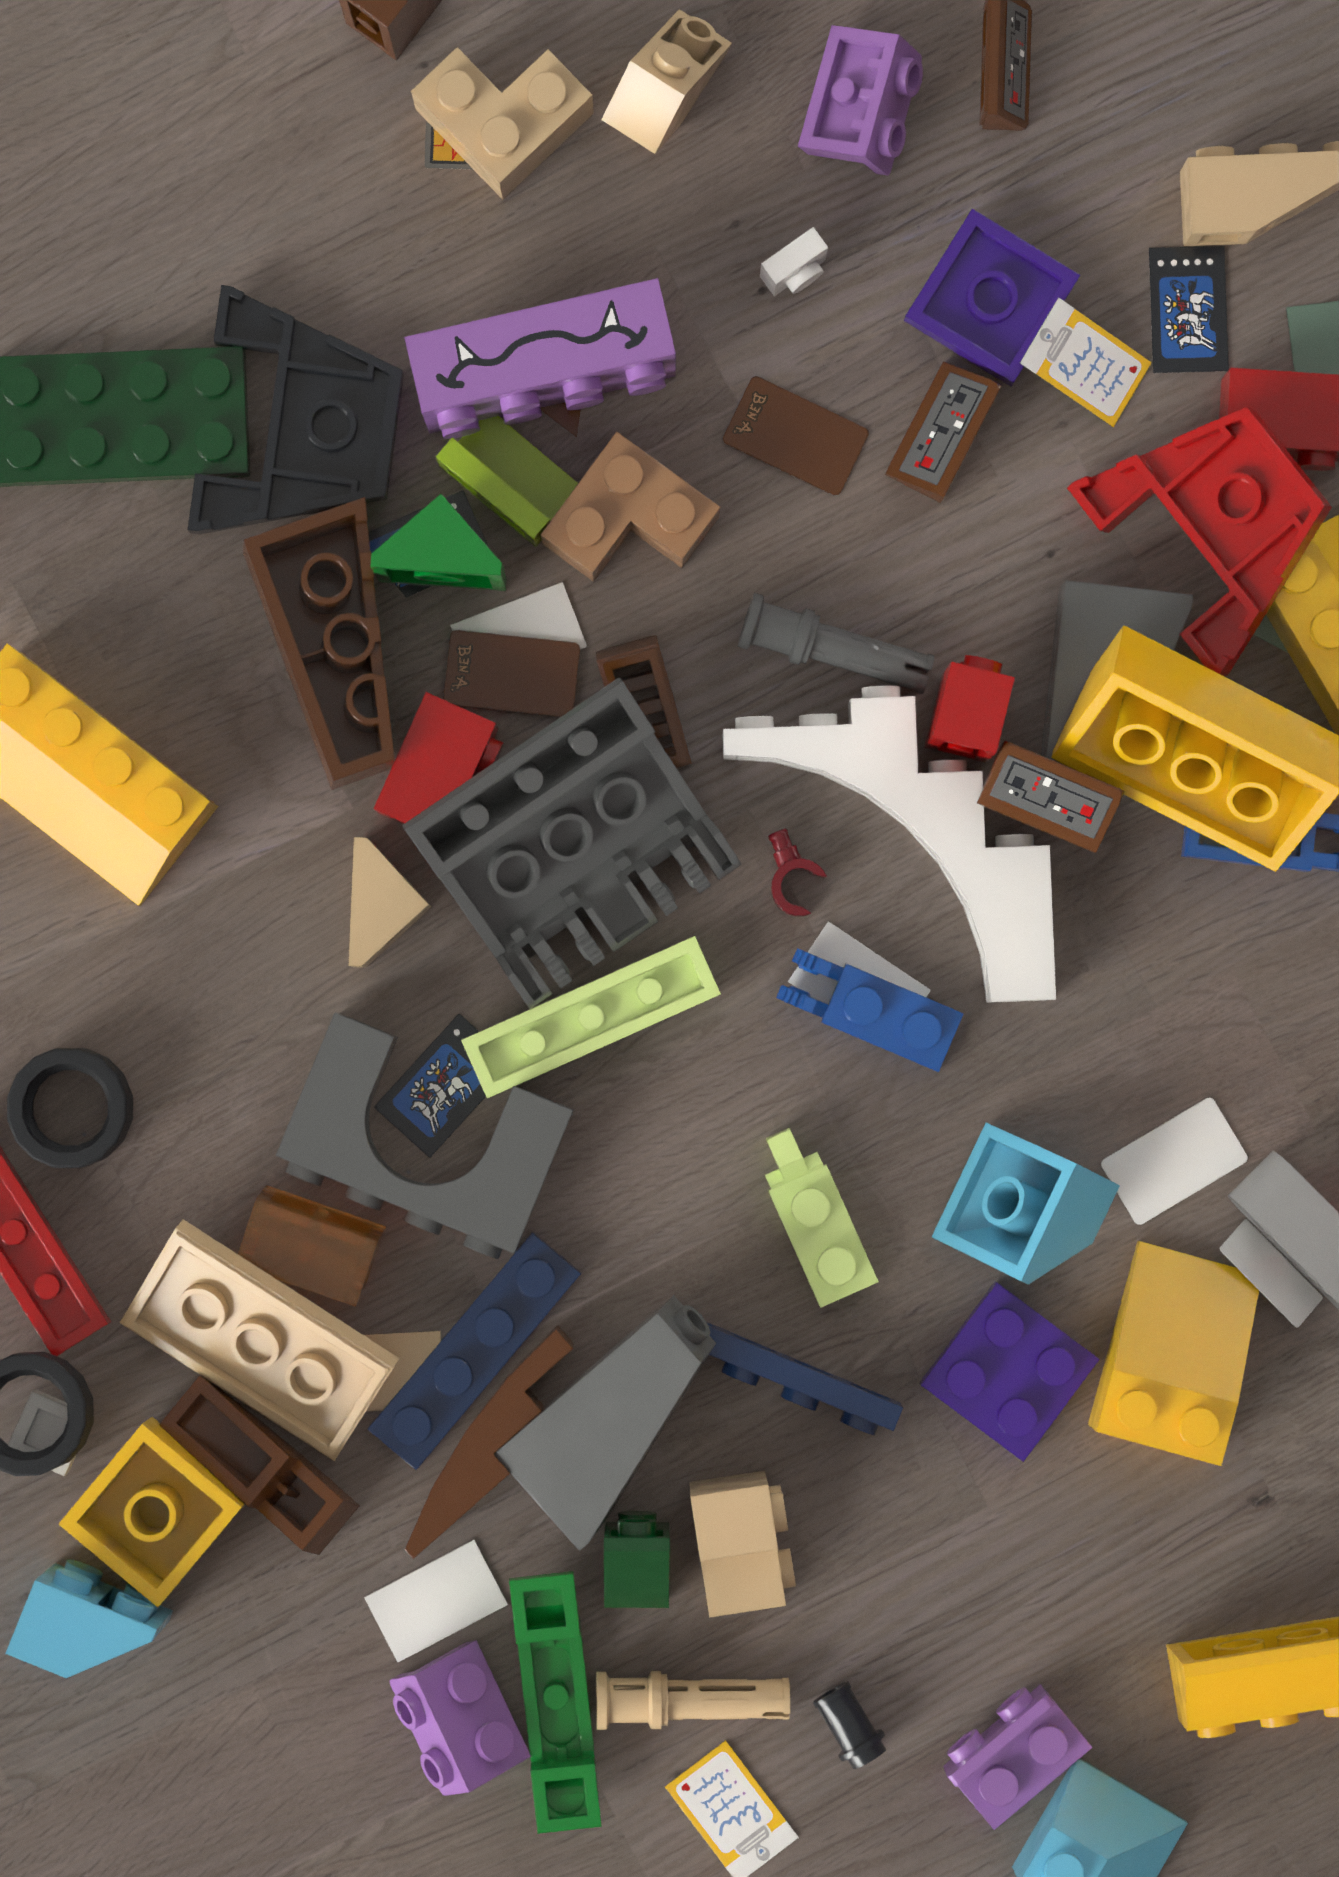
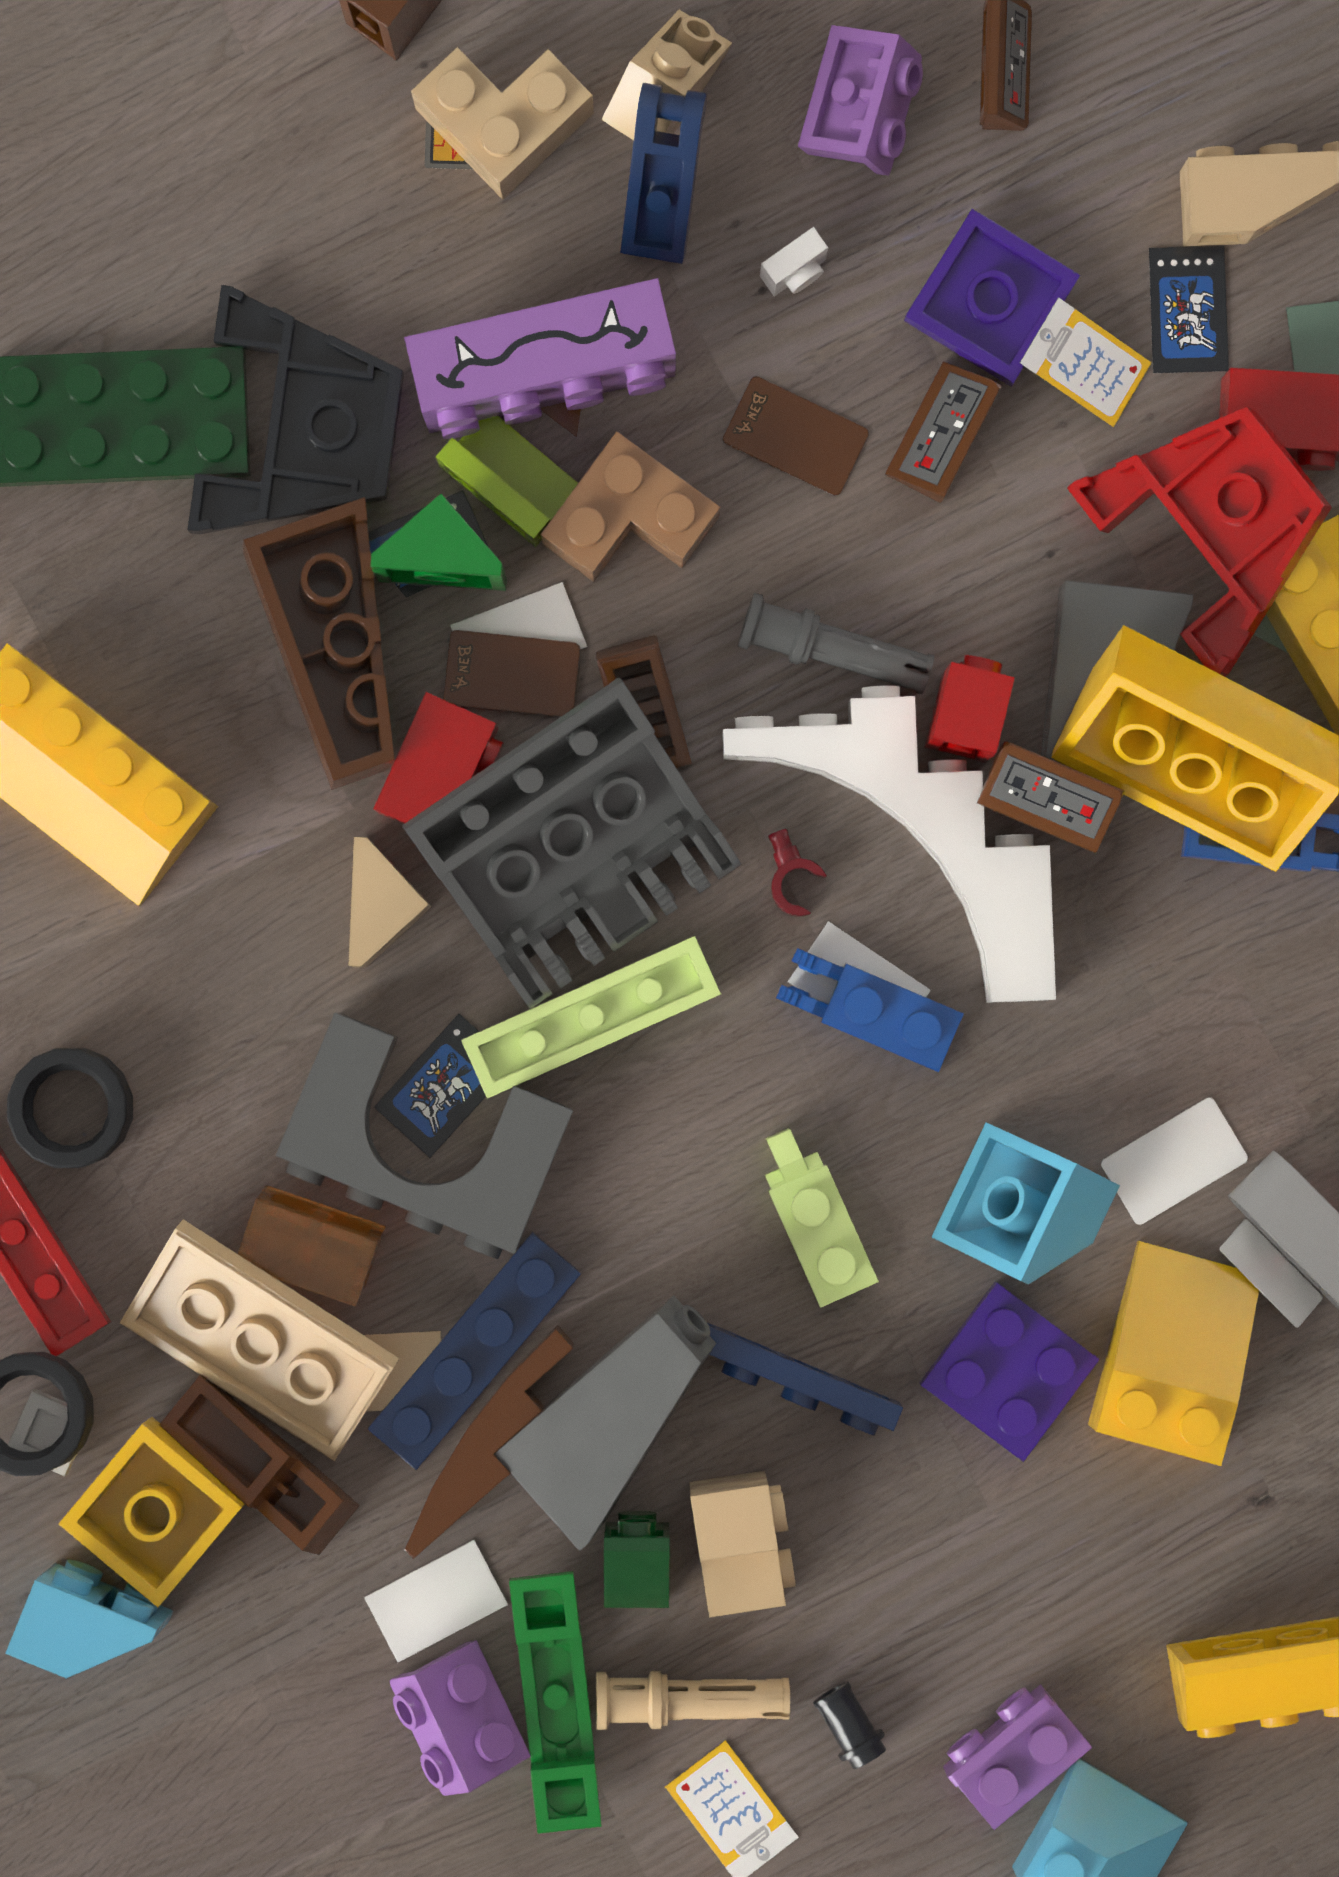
(662, 175): none -> dark blue plate

